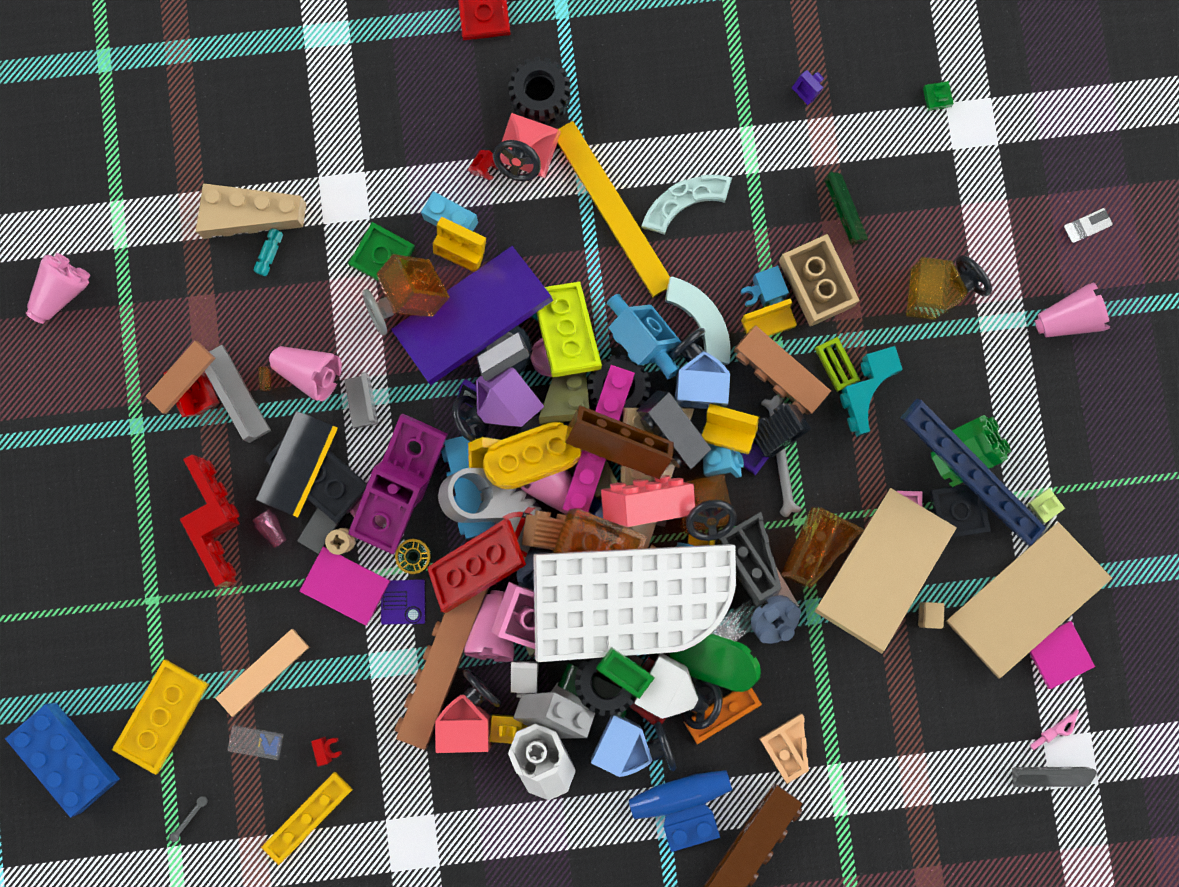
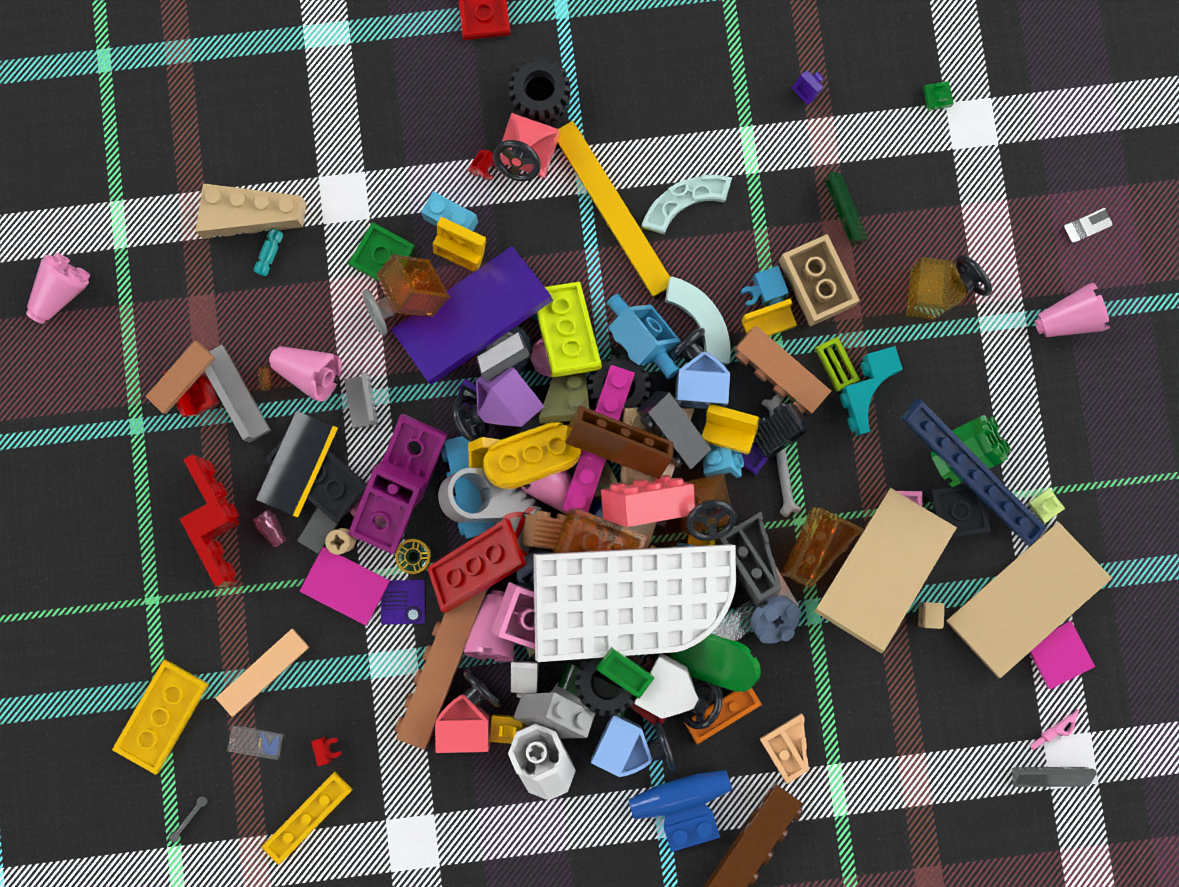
(62, 759): blue brick -> none

